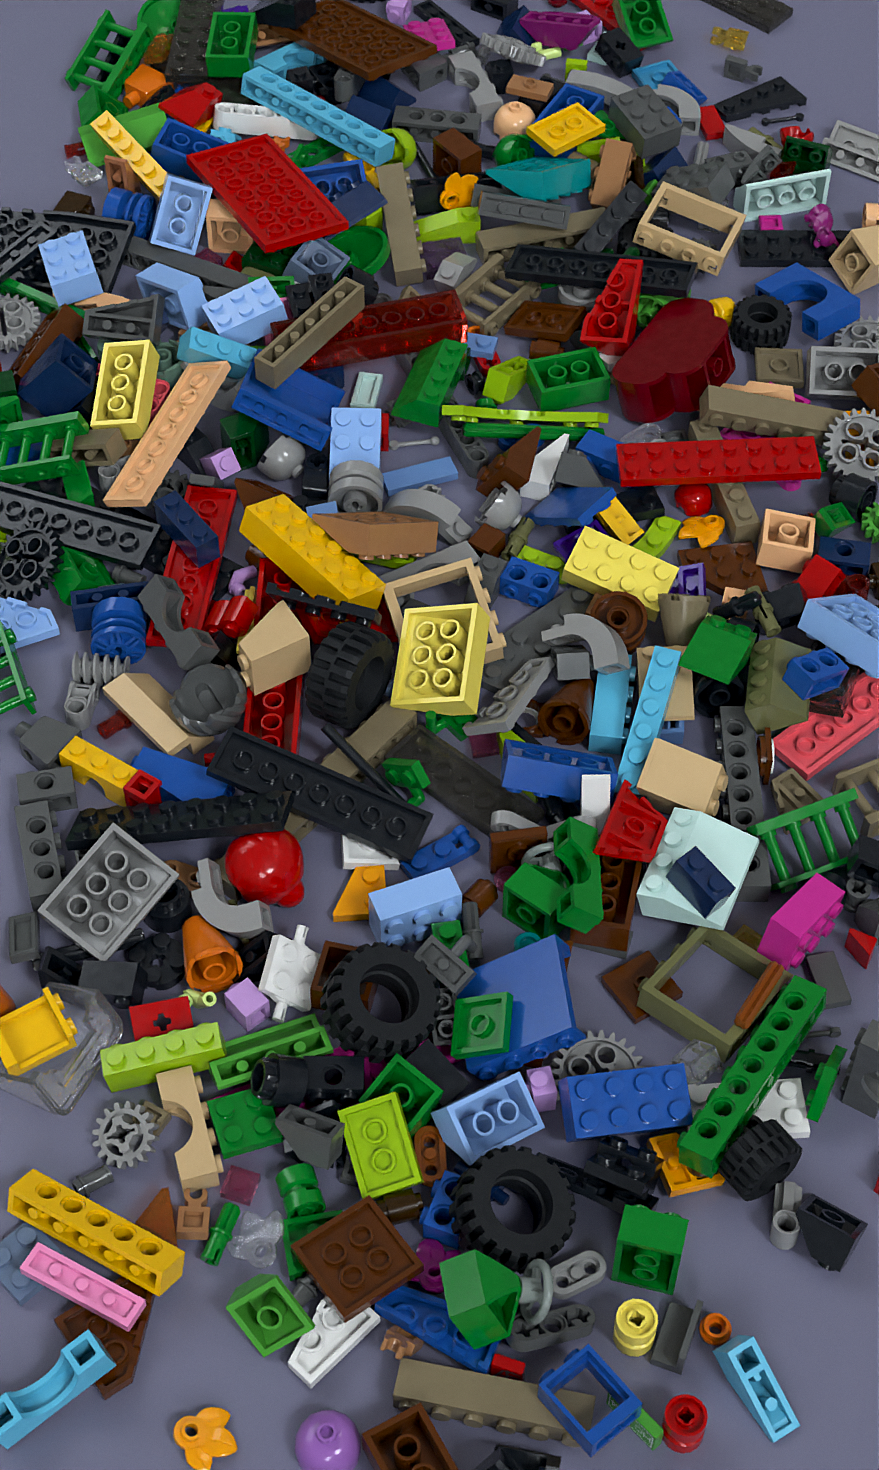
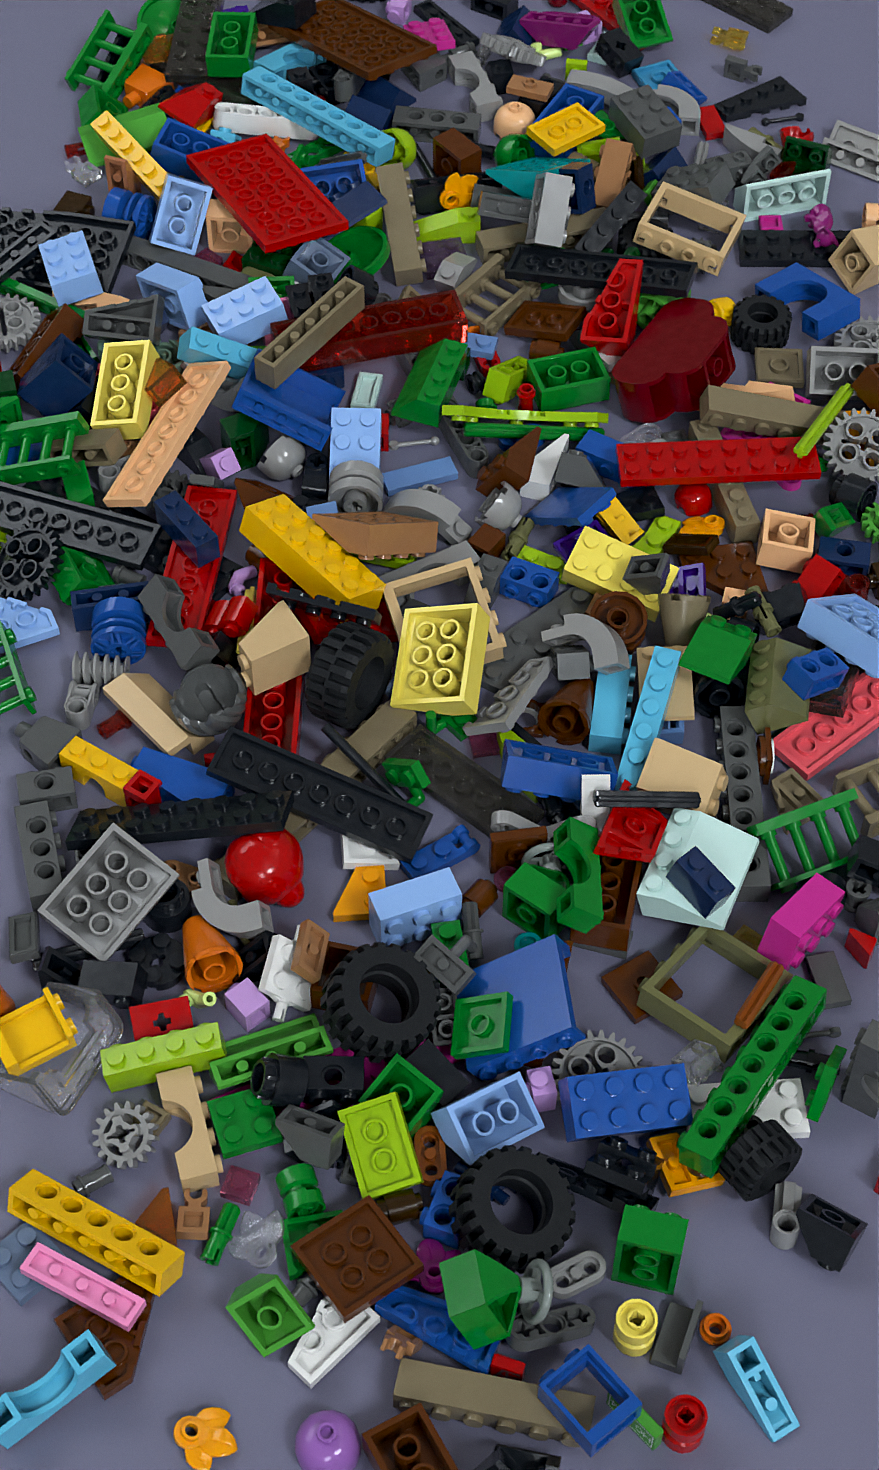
(163, 382): none -> clear orange slope
(310, 951): none -> medium nougat plate
(345, 157): none -> dark grey axle
(526, 393): none -> red pin
(549, 210): none -> light grey brick
(584, 193): none -> dark blue brick
(646, 799): none -> black axle
(648, 573): none -> dark grey slope
(691, 544): none -> dark brown tile
(823, 421): none -> lime axle

